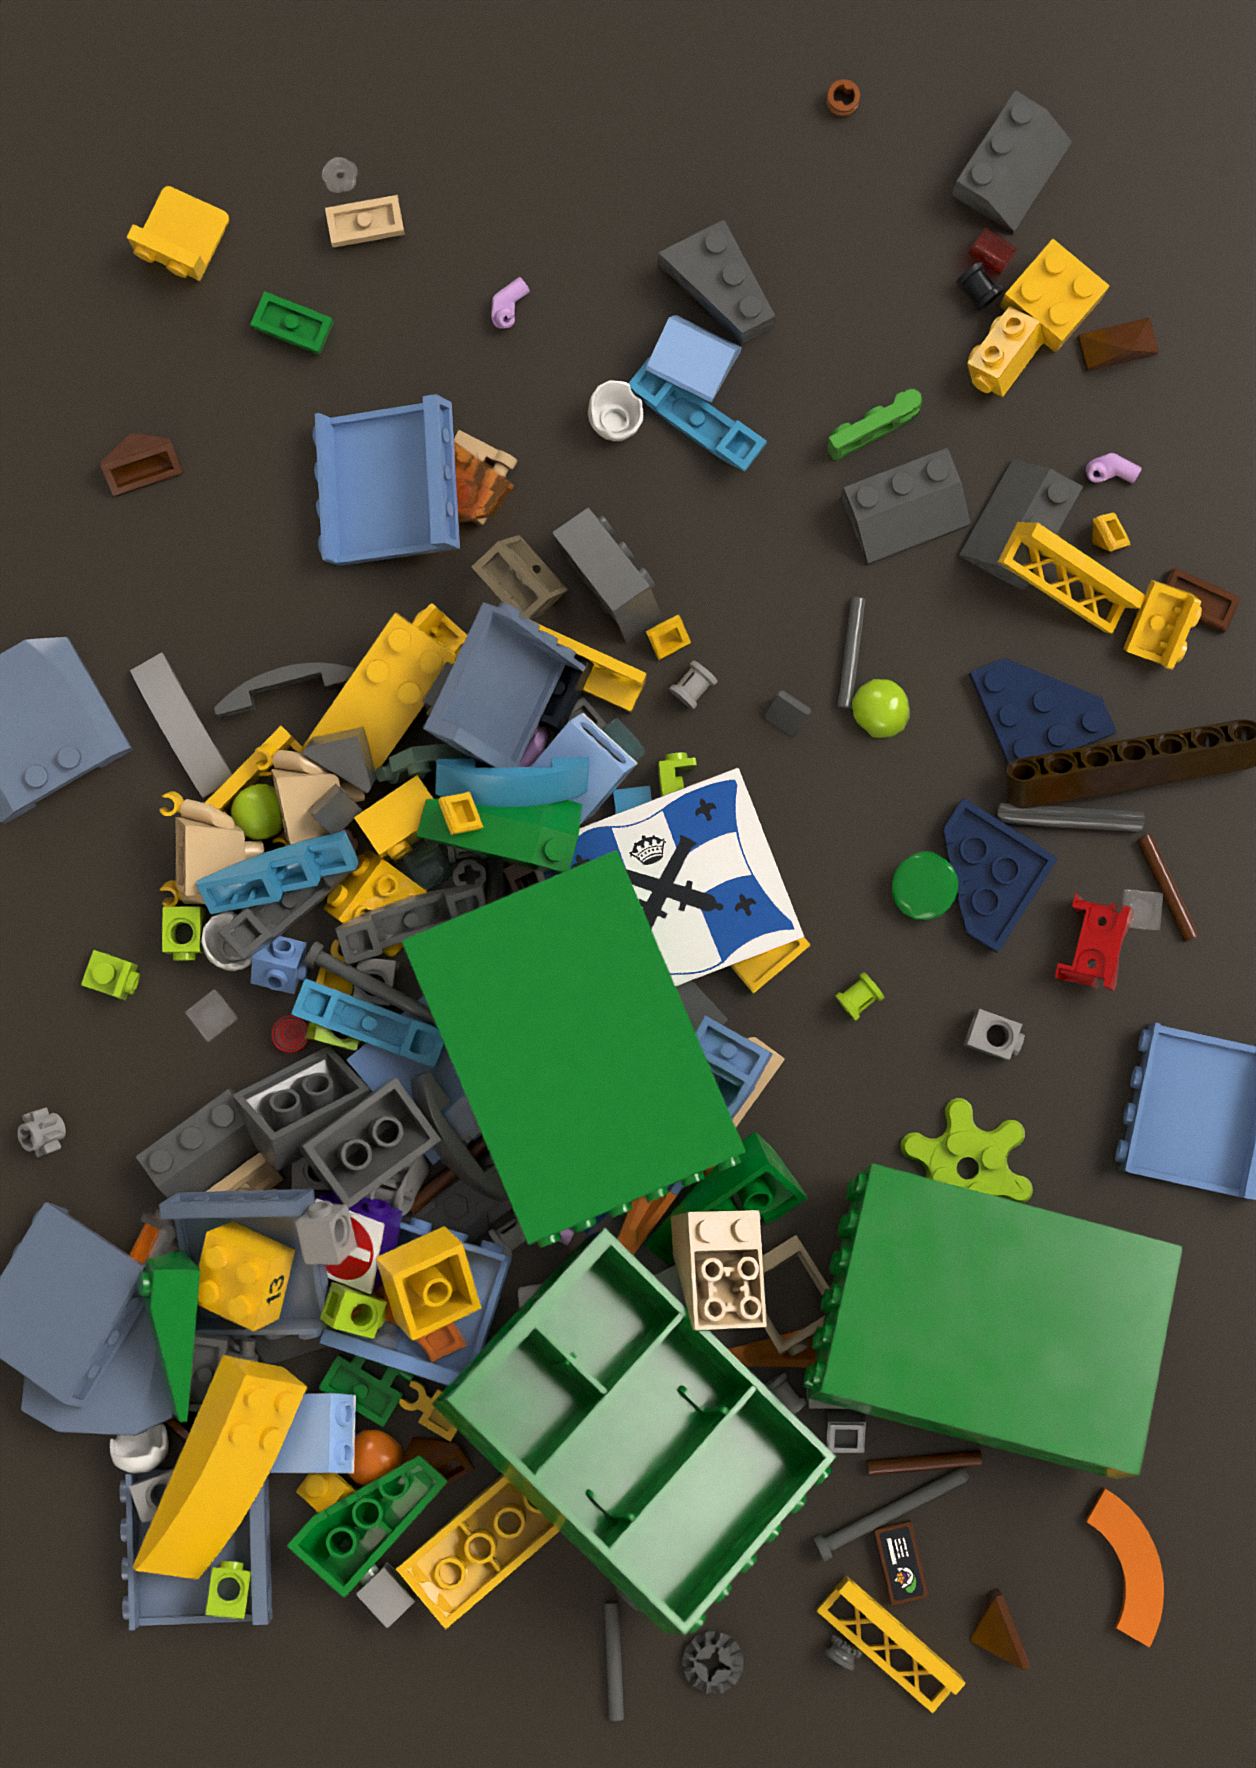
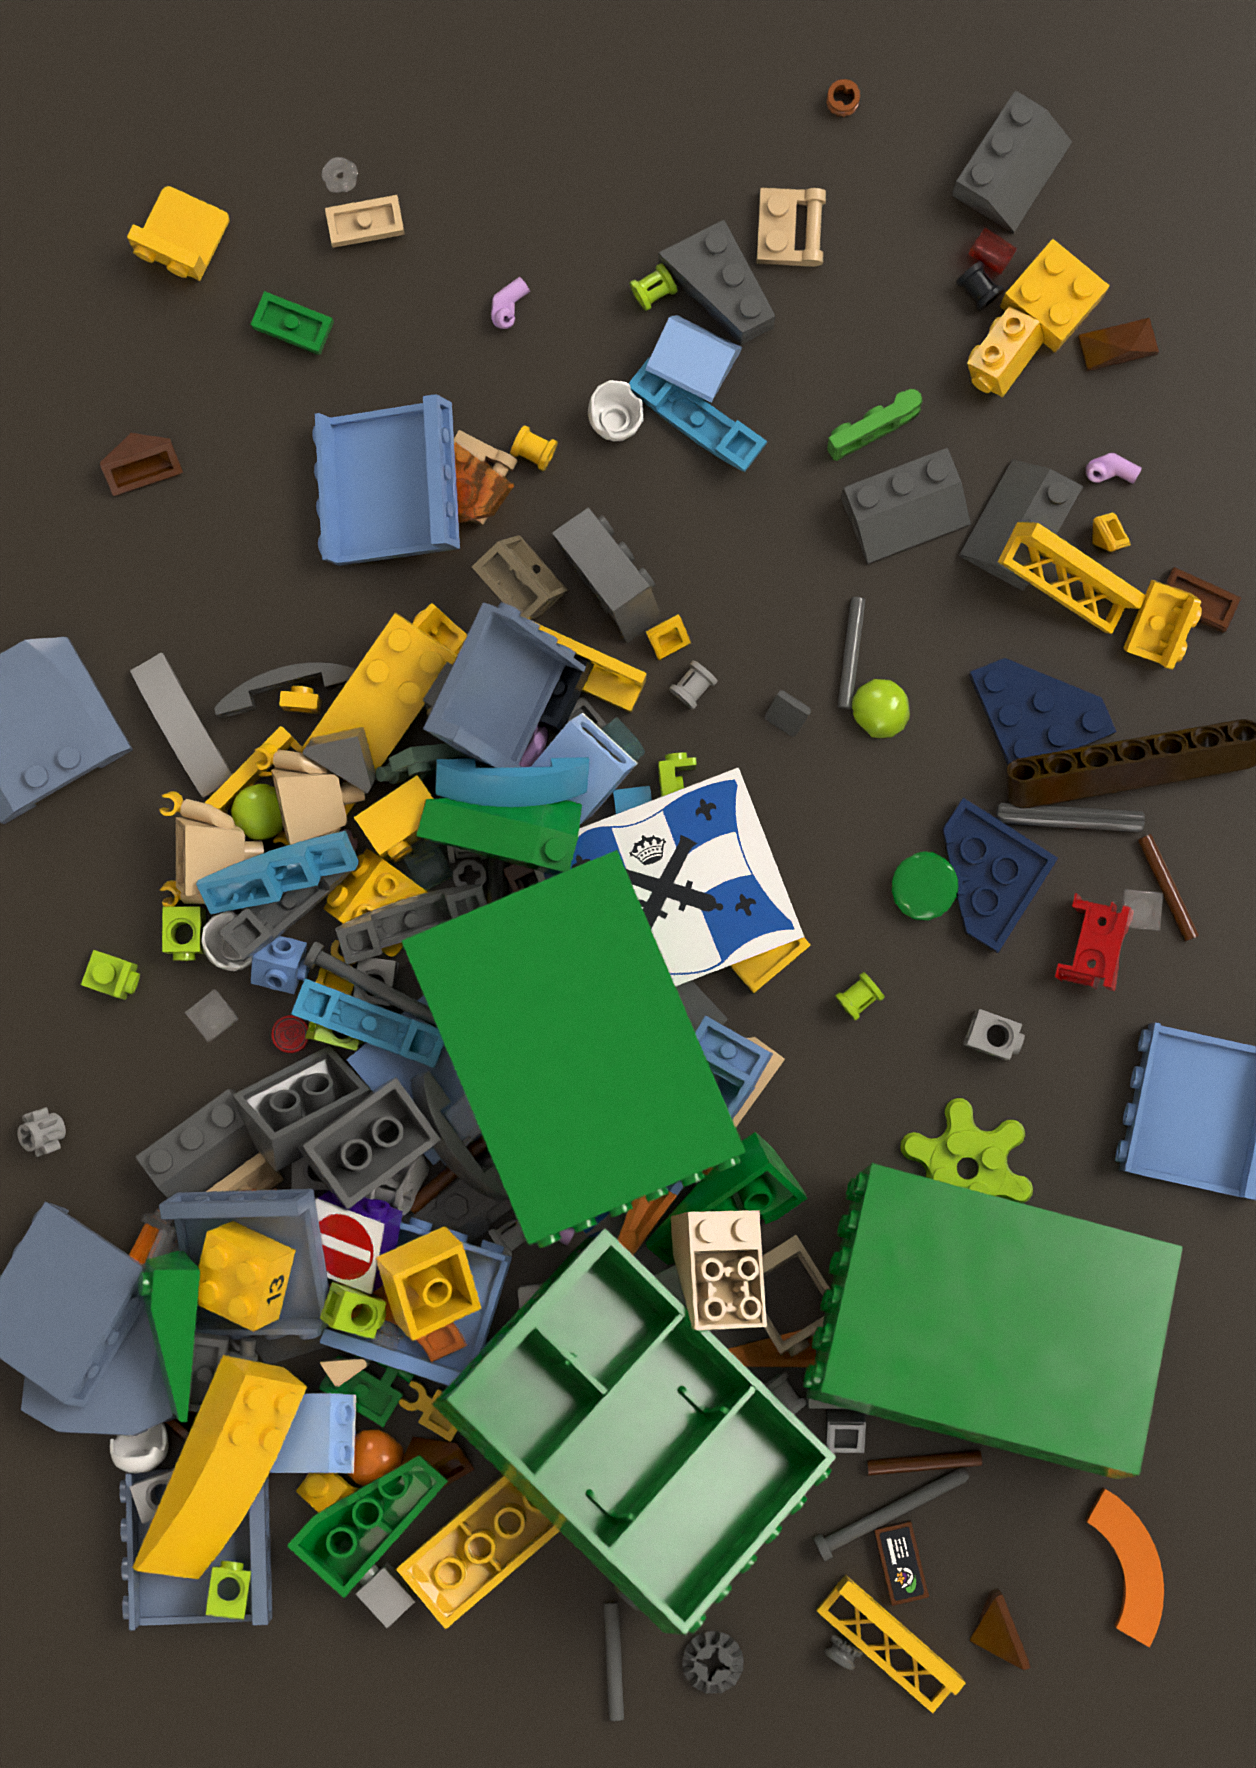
(300, 700): none -> yellow plate
(326, 1233): light grey brick -> none
(335, 810): dark grey slope -> none
(344, 1368): none -> tan slope
(460, 813): yellow slope -> none
(533, 448): none -> yellow bush
(659, 276): none -> lime bush
(778, 224): none -> tan plate

